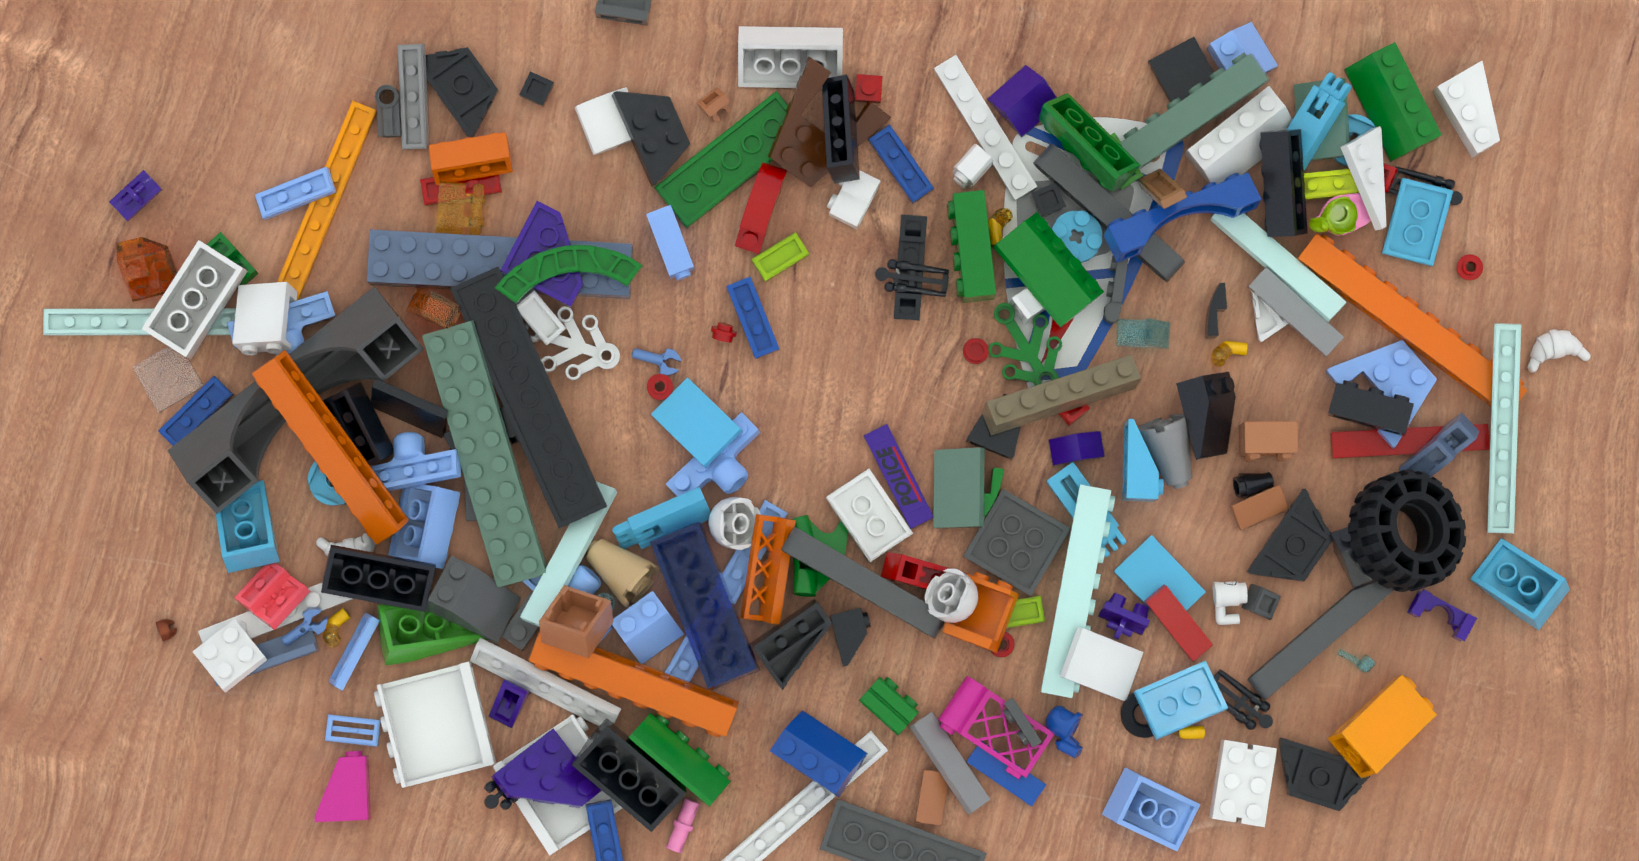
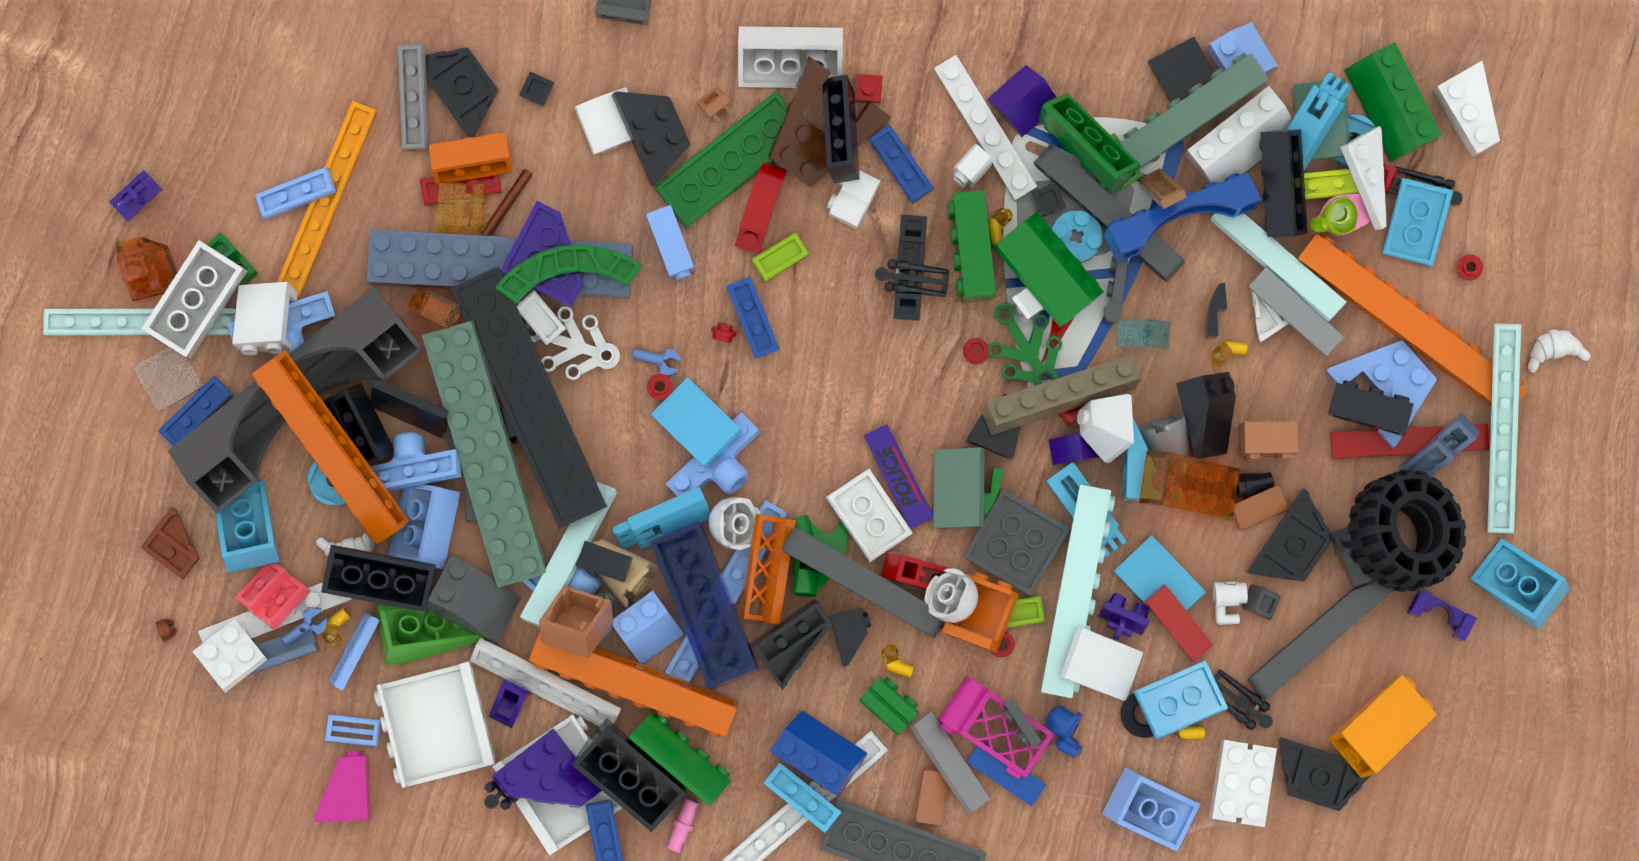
(172, 545): none -> copper wing
(388, 114): dark grey piece -> none
(507, 203): none -> copper bar
(519, 631): dark grey plate -> none
(604, 561): none -> black slope
(802, 798): none -> medium azure plate
(893, 662): none -> arm
(1107, 425): none -> white slope
(1189, 485): none -> clear orange brick
(1365, 664): clear light blue hand -> none

